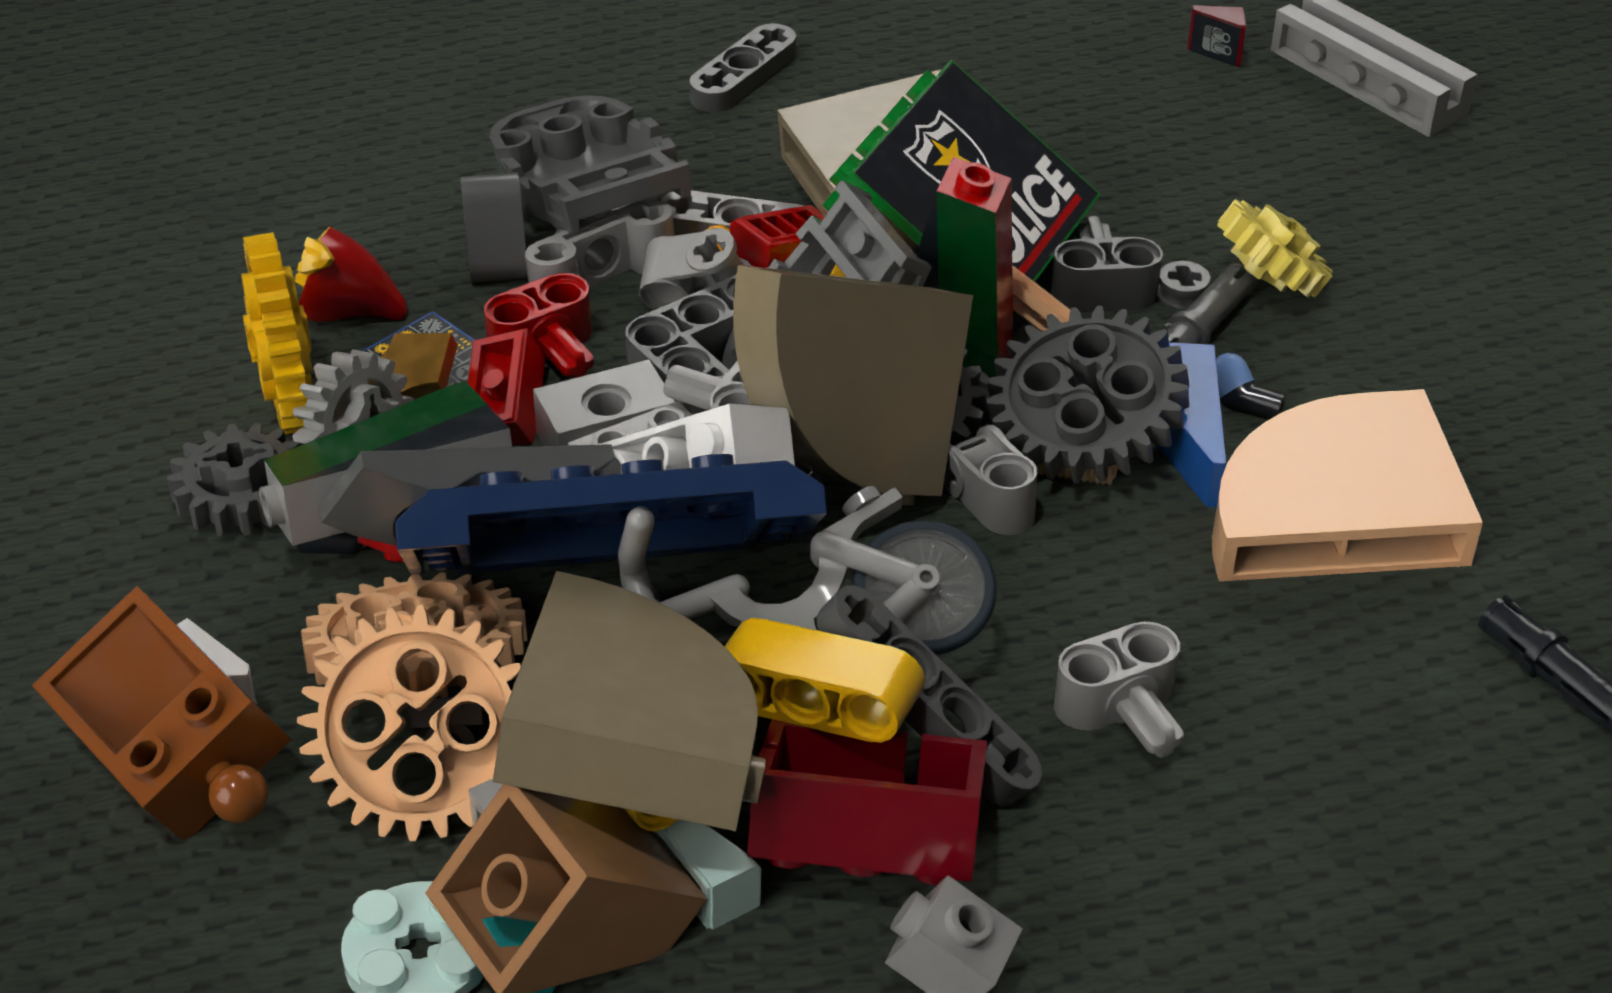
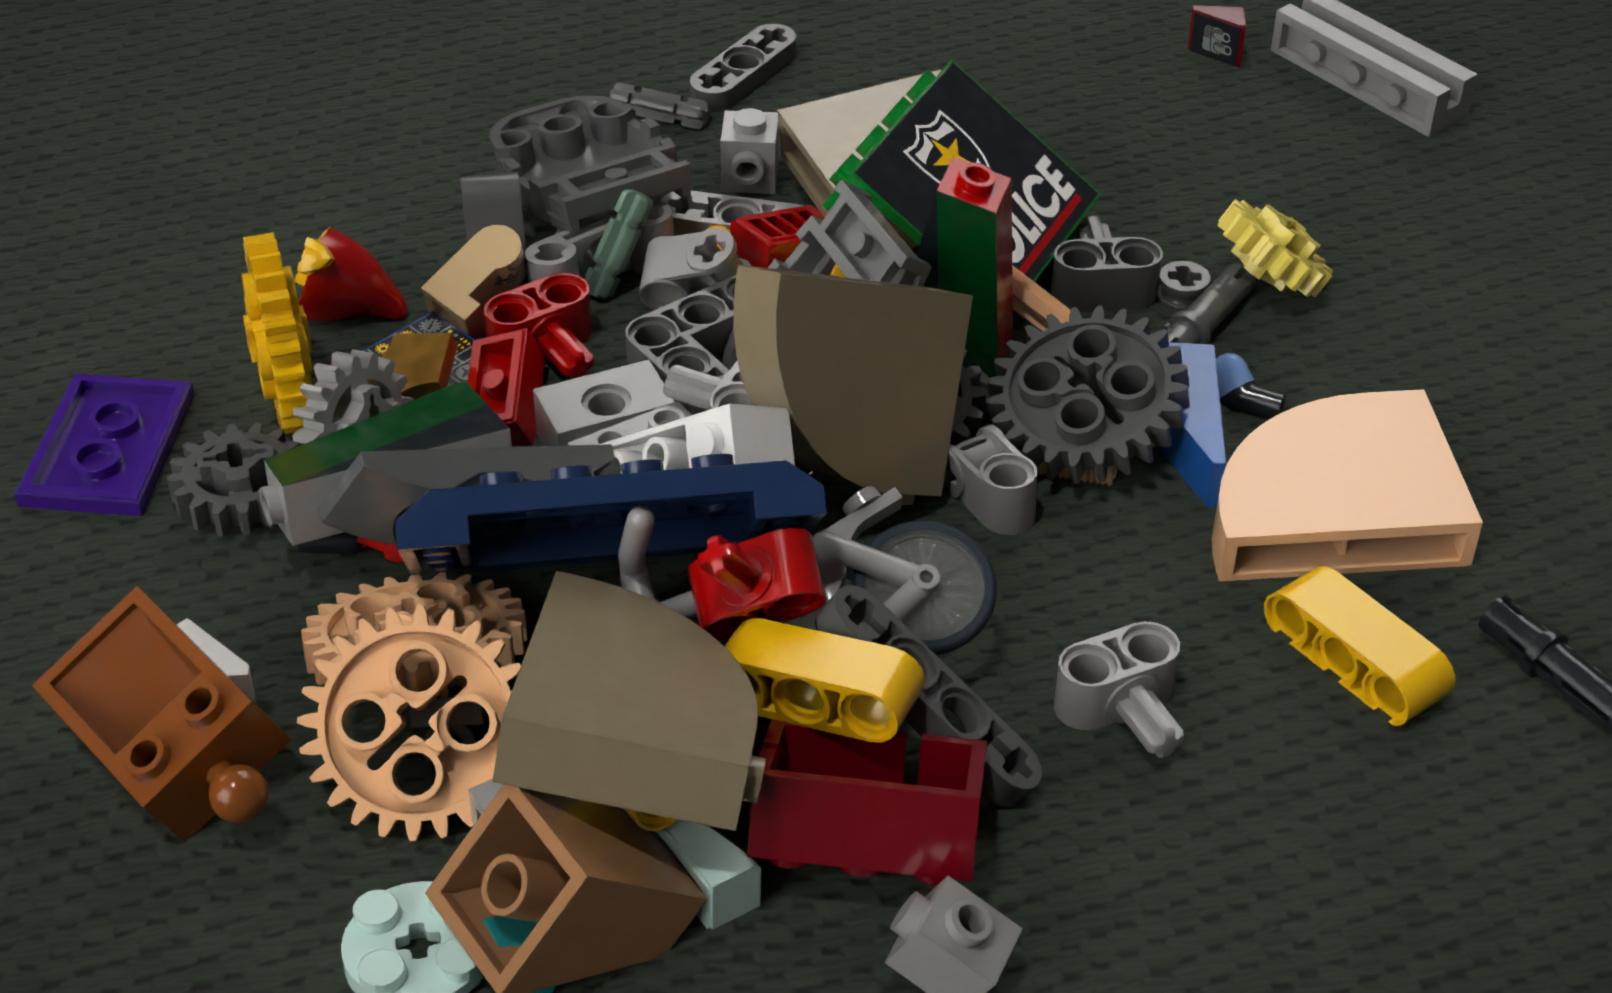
(106, 445): none -> dark purple tile
(478, 271): none -> tan leg
(618, 243): none -> sand green axle
(663, 106): none -> dark grey axle
(749, 151): none -> light grey brick
(759, 578): none -> red beam
(1362, 643): none -> yellow beam

